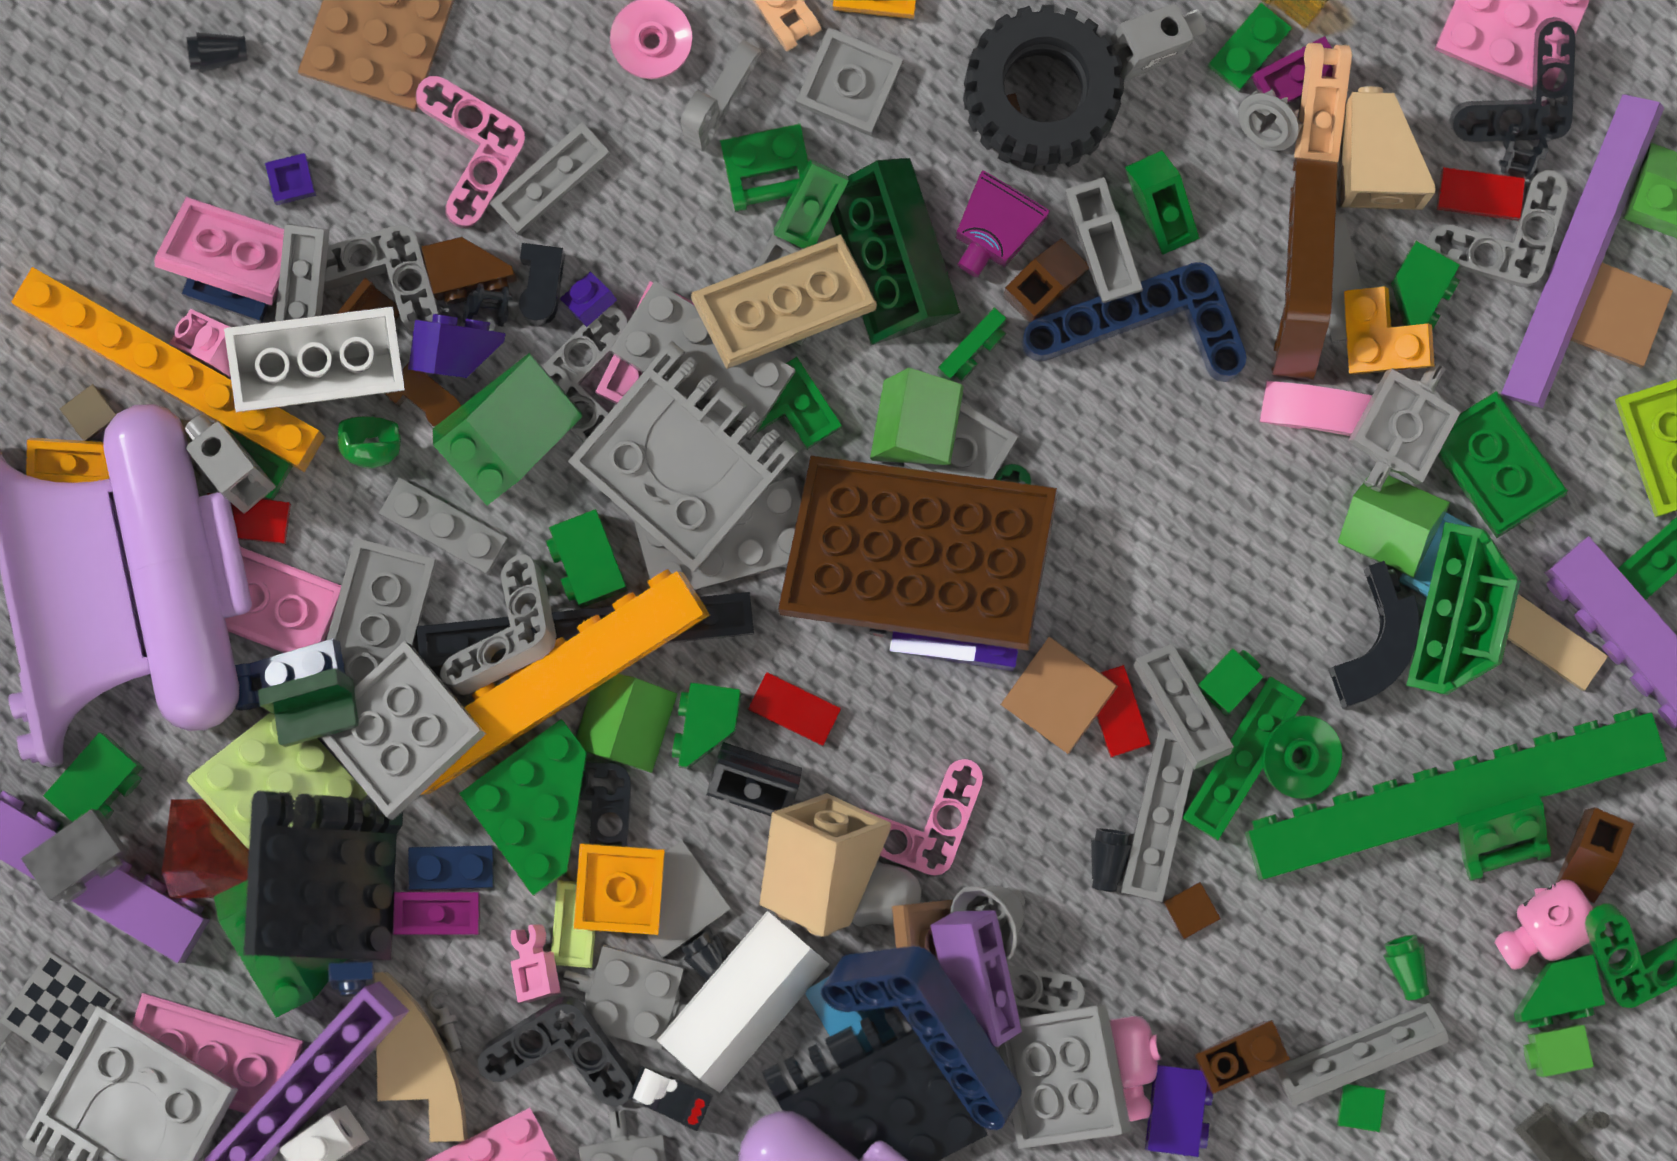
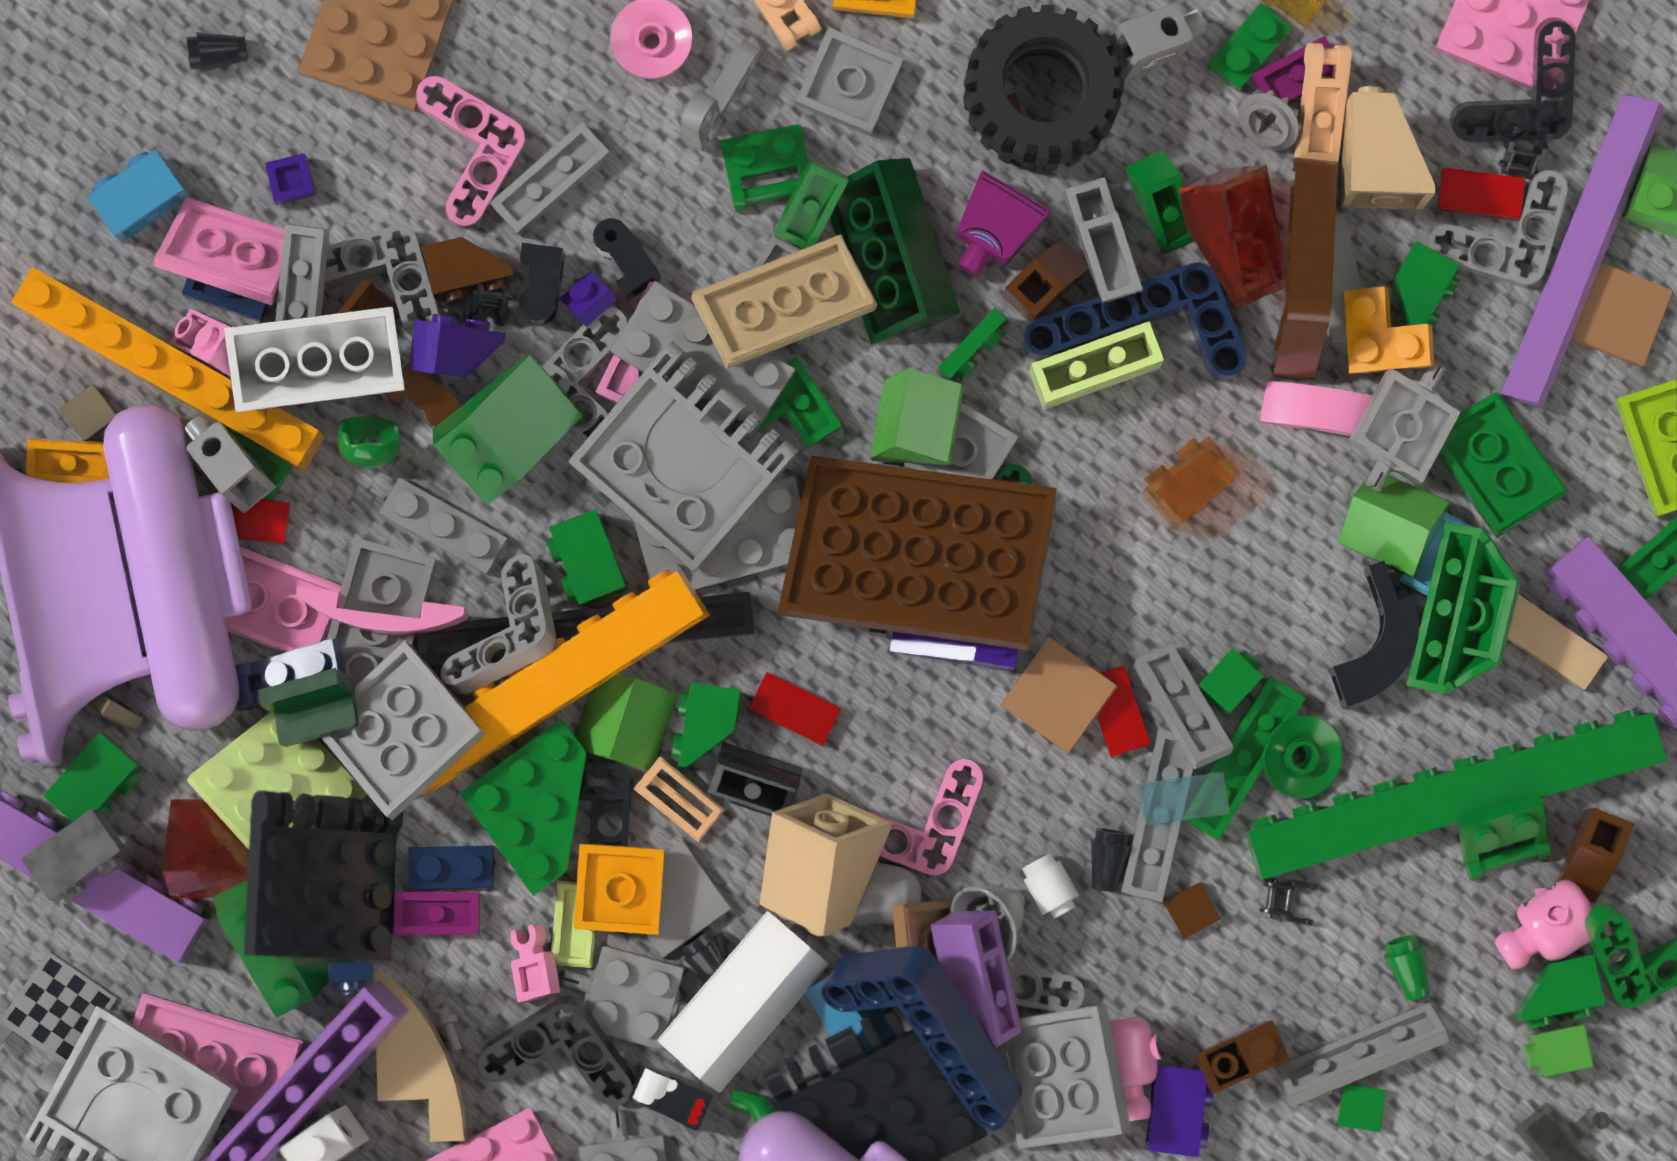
(115, 712): none -> dark tan tile
(137, 195): none -> dark azure brick
(432, 618): none -> bright pink slope
(619, 245): none -> black leg
(651, 776): none -> light nougat tile
(752, 1103): none -> green arm
(1050, 886): none -> white brick
(1096, 365): none -> yellowish green brick
(1183, 798): none -> clear light blue tile
(1190, 482): none -> clear orange brick
(1237, 231): none -> clear red slope
(1271, 900): none -> black piece

